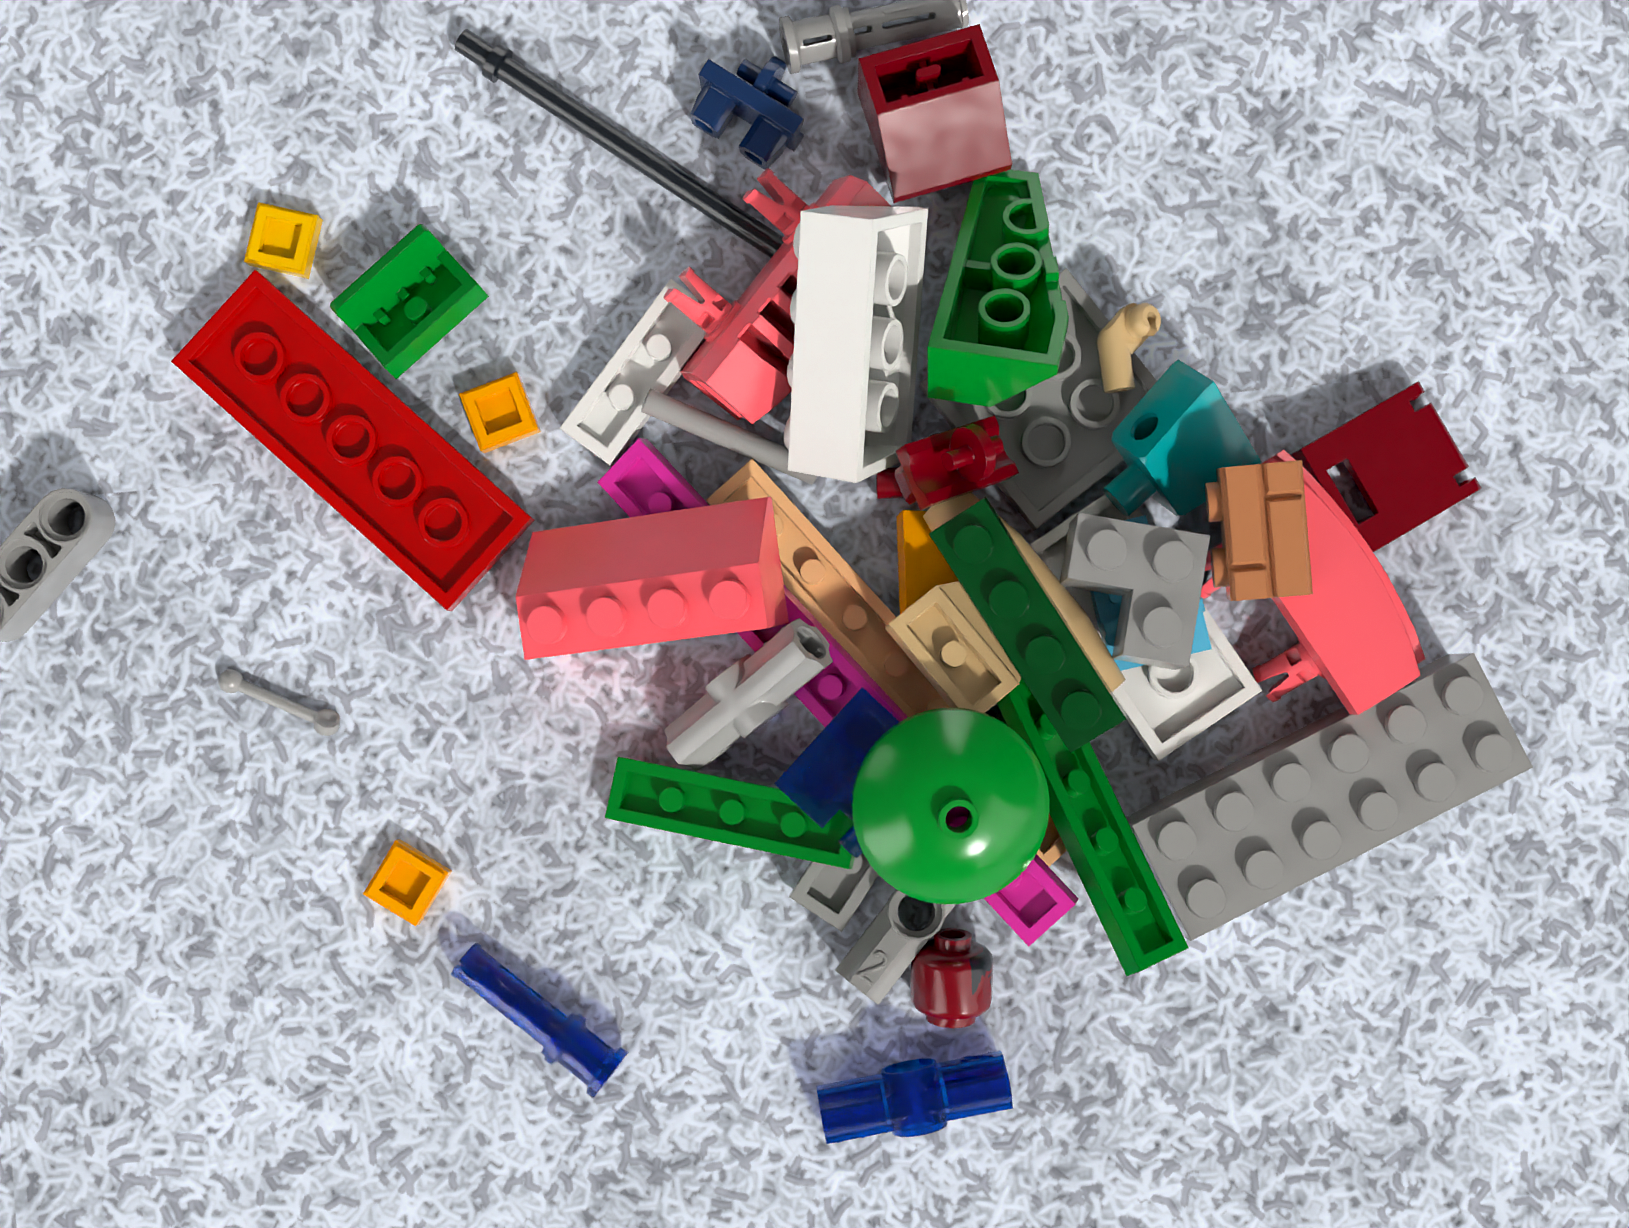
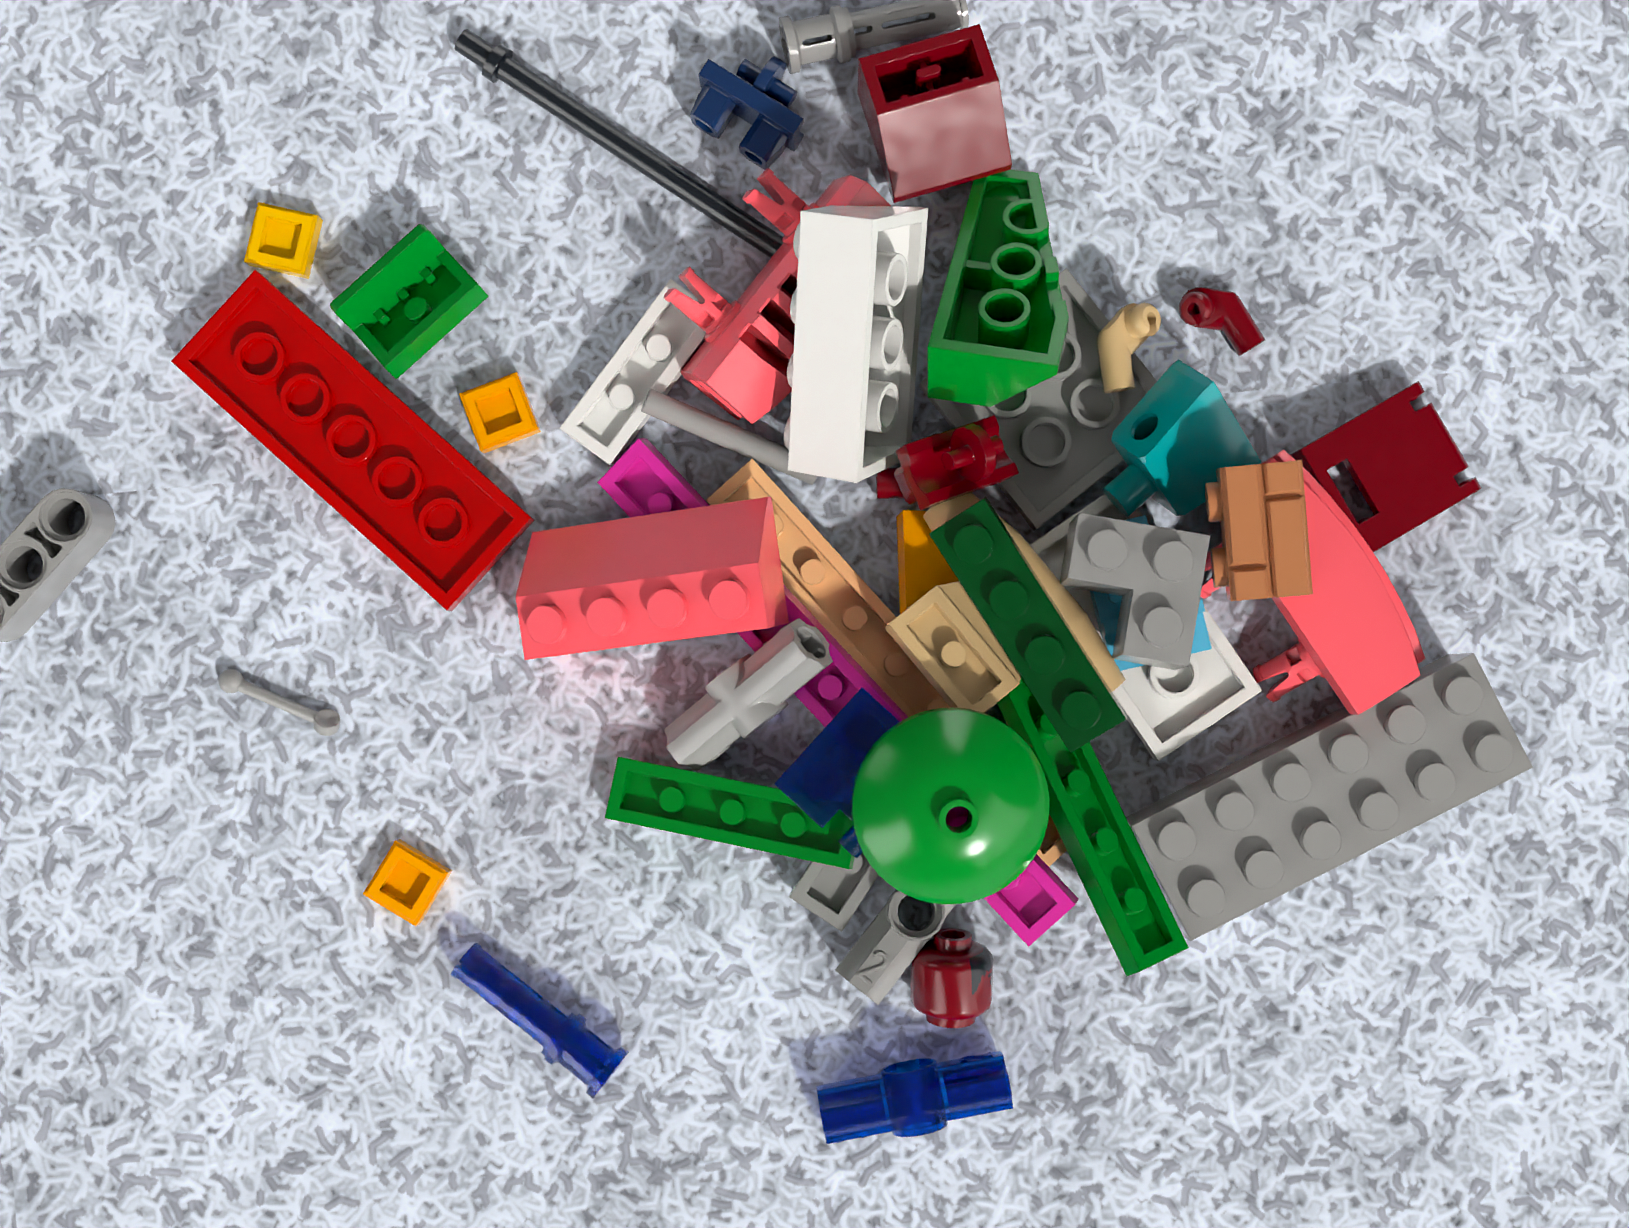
(1223, 312): none -> dark red arm

